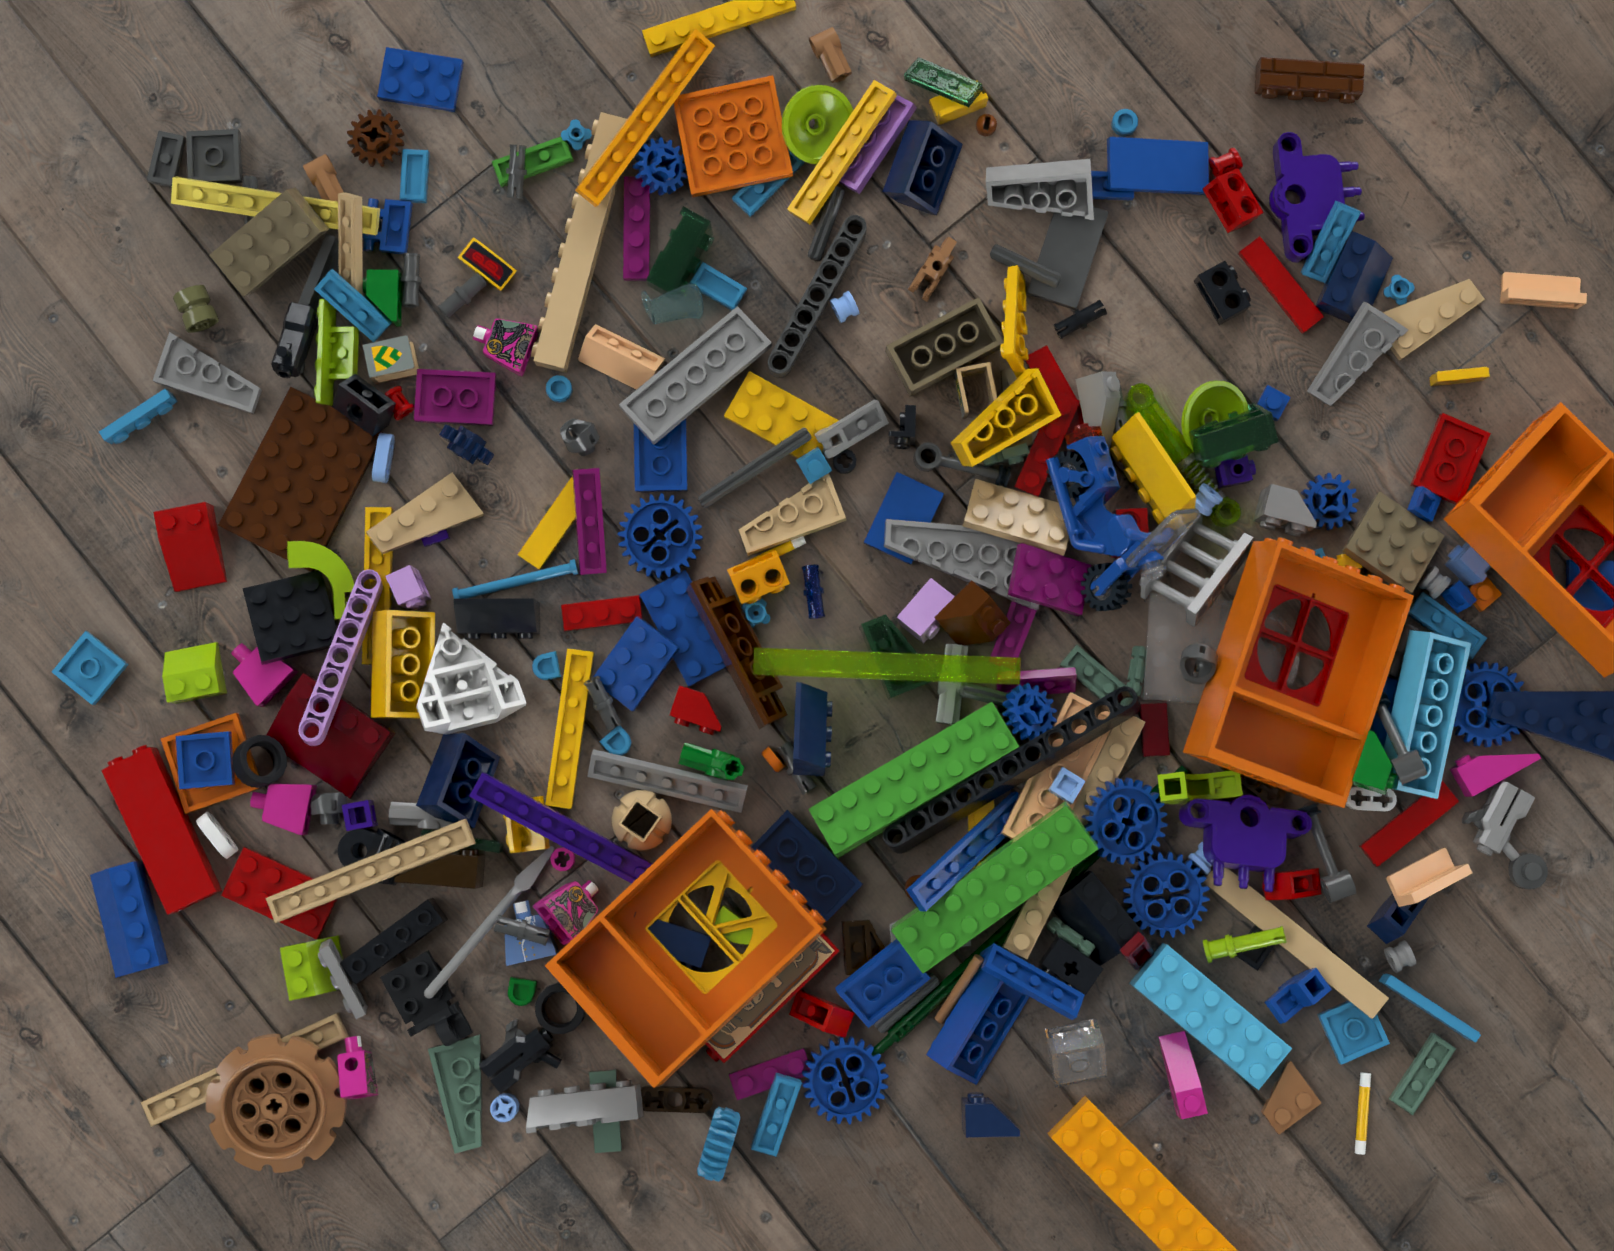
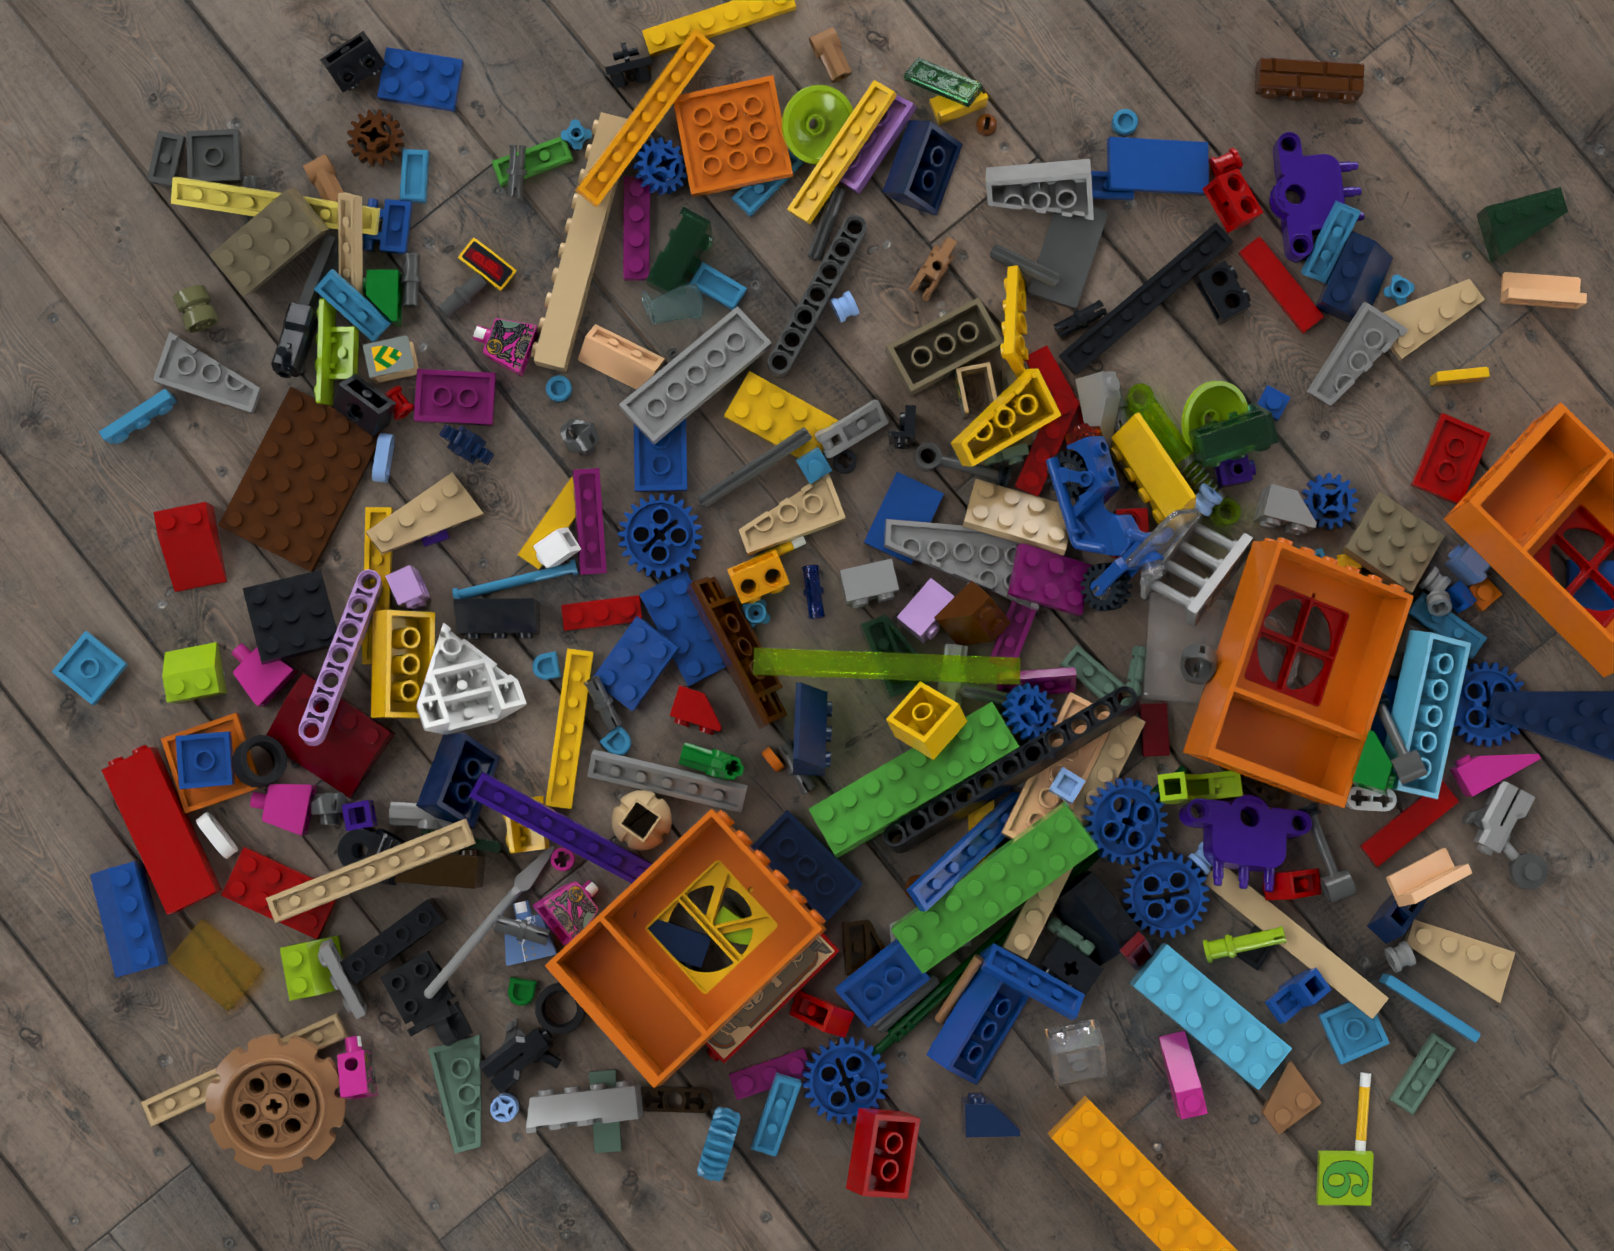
(215, 964): none -> clear yellow tile
(312, 555): lime arch -> none
(353, 62): none -> black brick
(556, 547): none -> white brick
(617, 71): none -> black hips
(869, 583): none -> light grey brick
(883, 1153): none -> red brick
(926, 720): none -> yellow brick
(1145, 299): none -> black plate
(1344, 1178): none -> lime tile
(1424, 504): blue plate -> none
(1439, 603): none -> light grey bush
(1471, 960): none -> tan wing
(1516, 220): none -> clear green wedge

